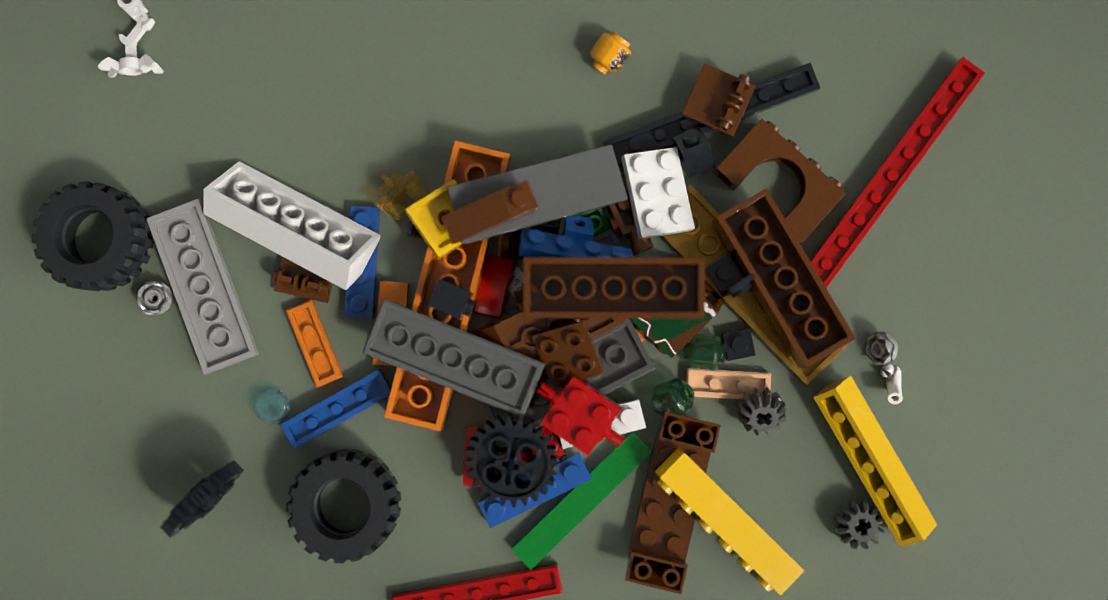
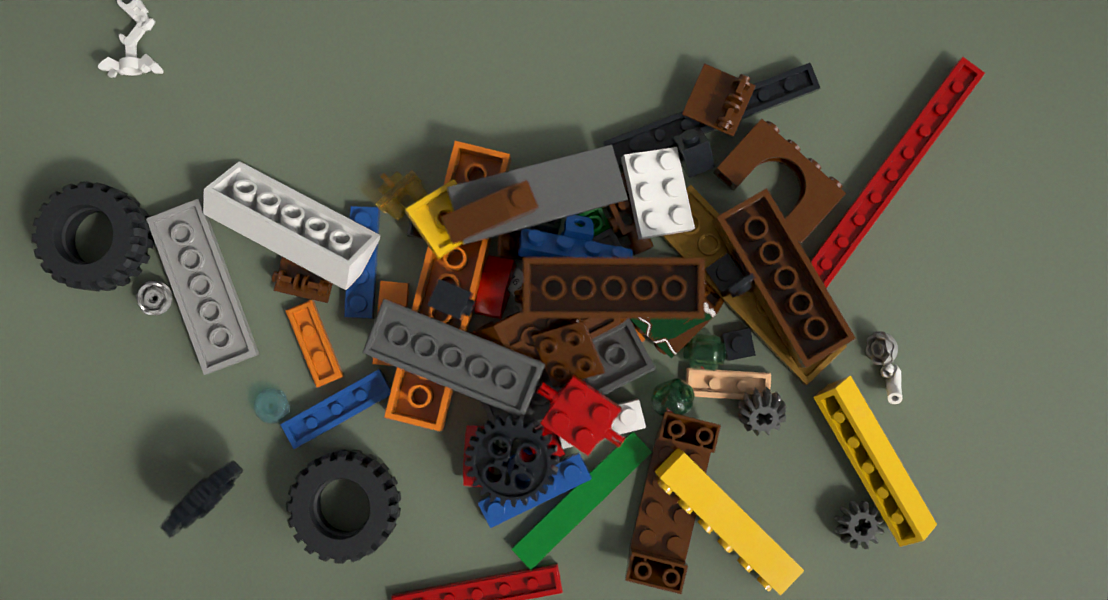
(610, 53): light orange head -> none

